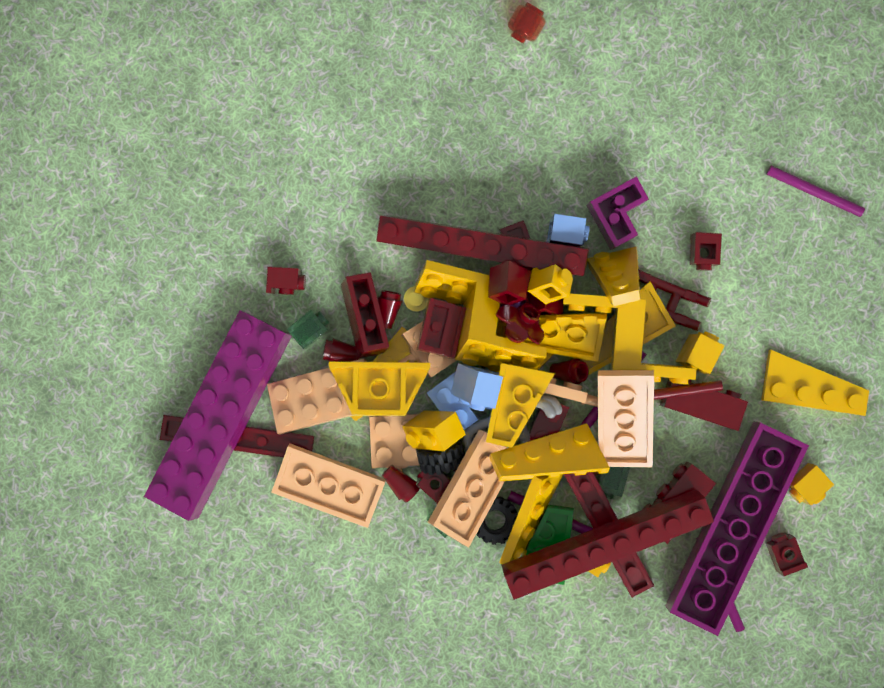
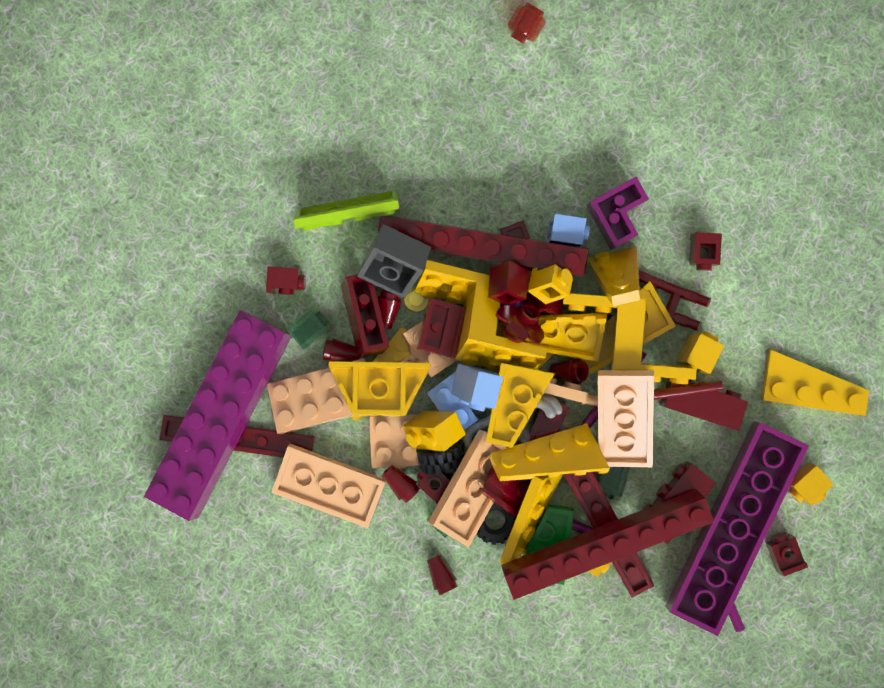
(357, 208): none -> lime piece
(394, 261): none -> dark grey brick
(441, 575): none -> dark red cone
(506, 494): none -> dark red plate
(815, 191): magenta bar -> none

